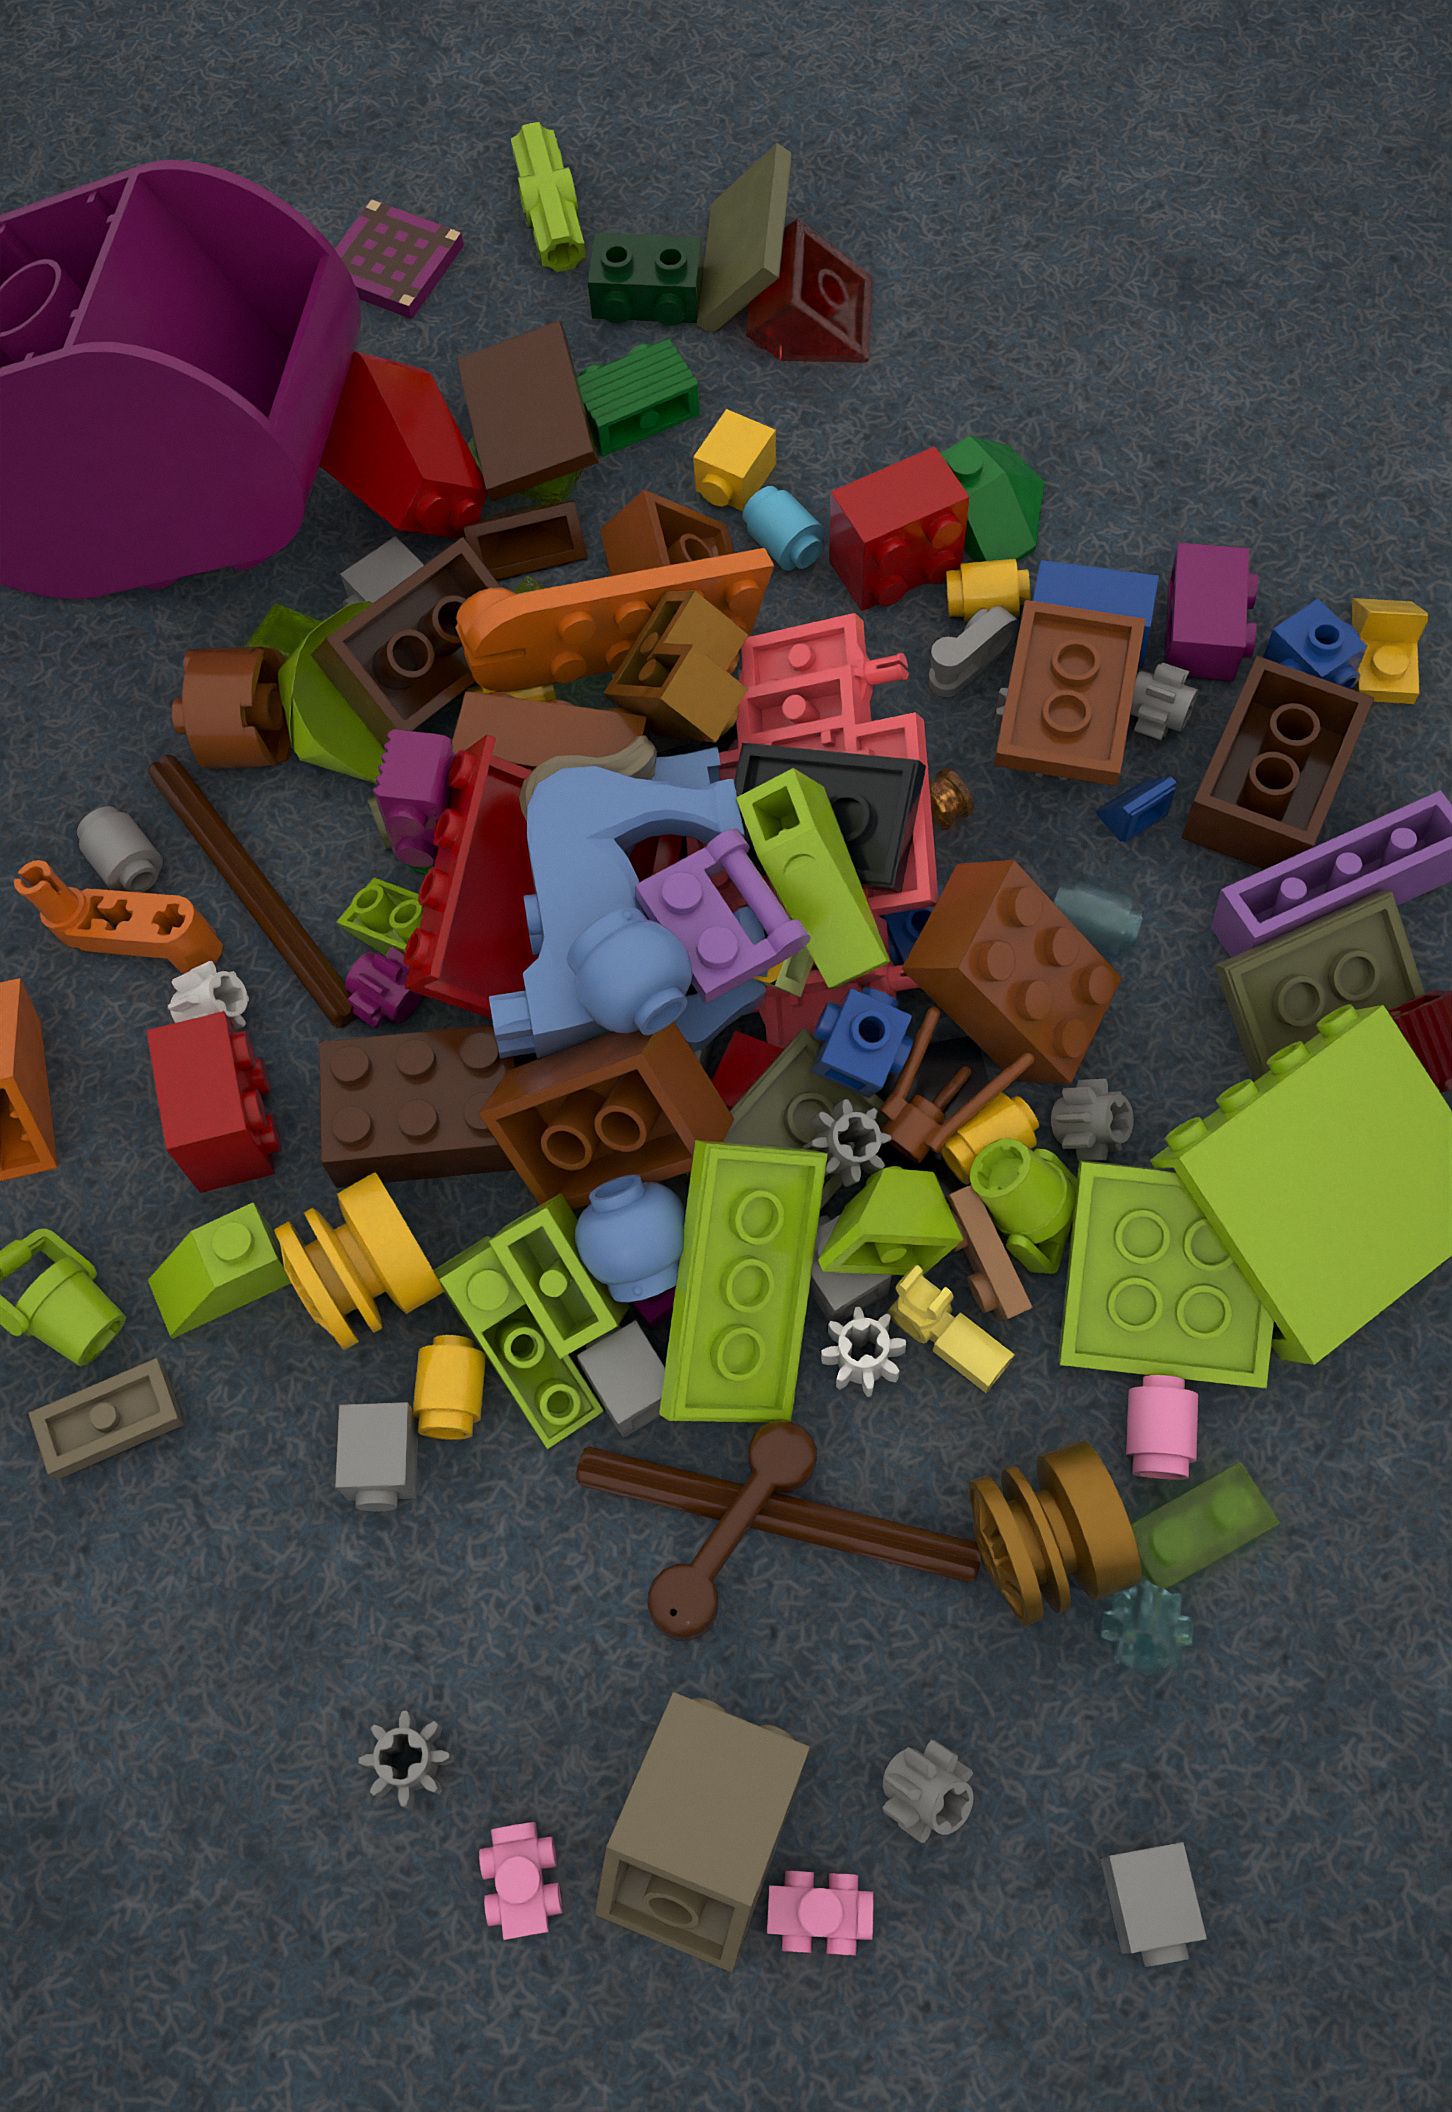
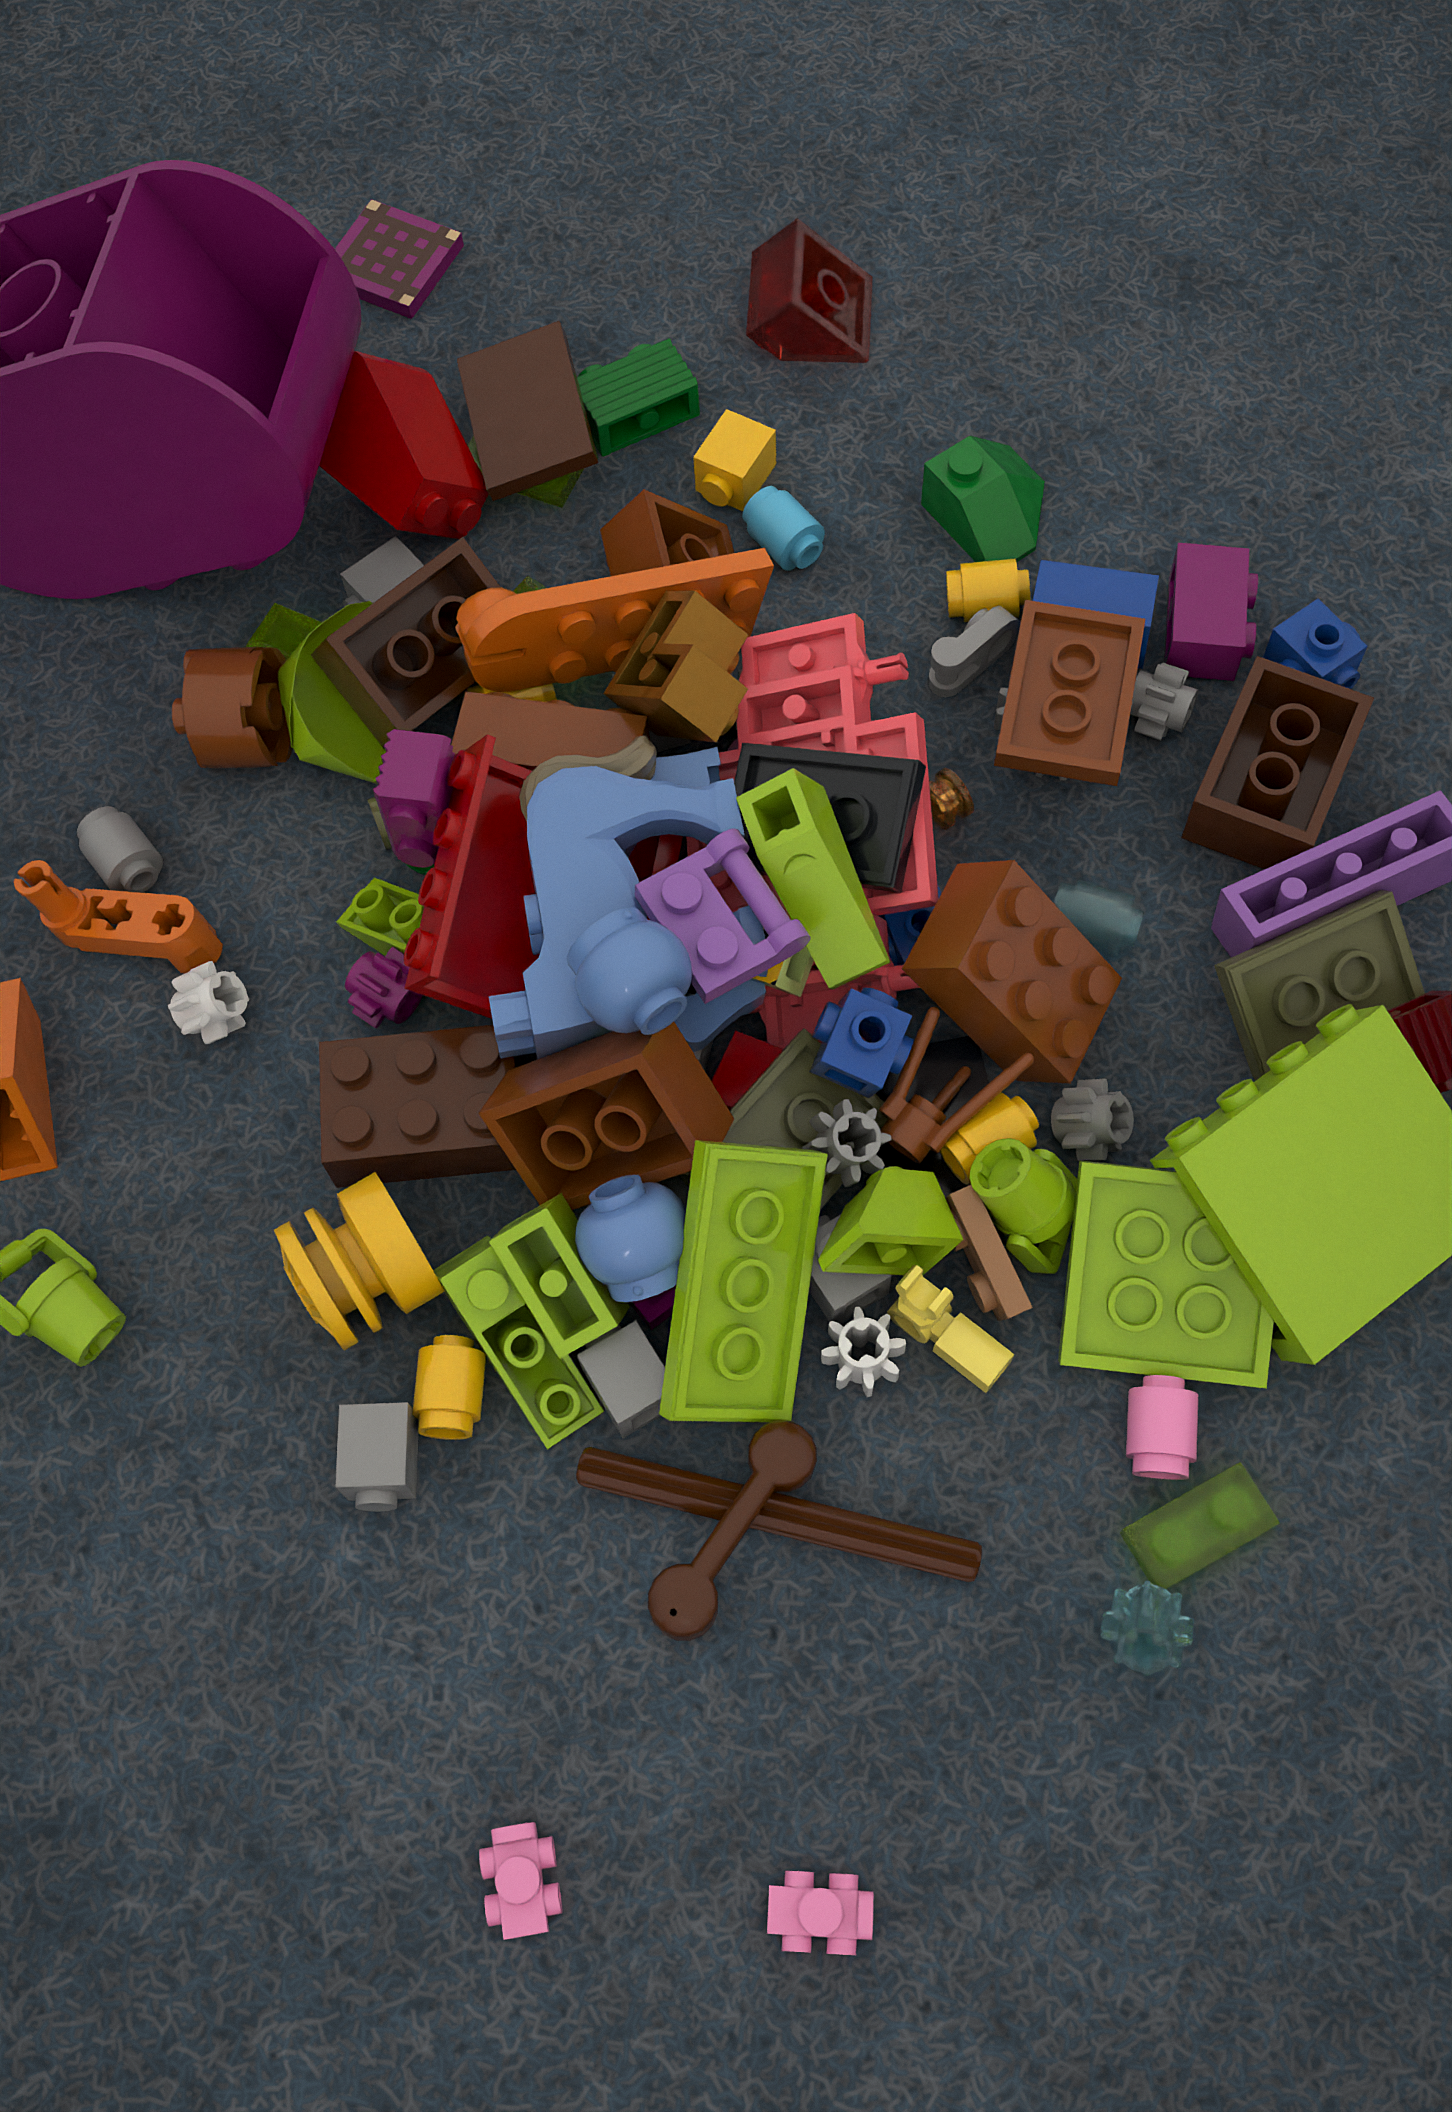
(106, 1419): dark tan plate -> none
(213, 1102): red brick -> none
(218, 1270): lime slope -> none
(253, 890): reddish brown axle -> none
(419, 1774): light grey gear -> none
(527, 538): reddish brown slope -> none
(548, 197): lime piece -> none
(653, 282): dark green brick -> none
(700, 1830): dark tan slope -> none
(744, 239): olive tile -> none
(898, 529): red brick -> none
(928, 1791): light grey gear -> none
(1062, 1529): pearl gold wheel -> none
(1138, 807): blue slope -> none
(1154, 1903): light grey brick -> none
(1391, 659): yellow slope -> none

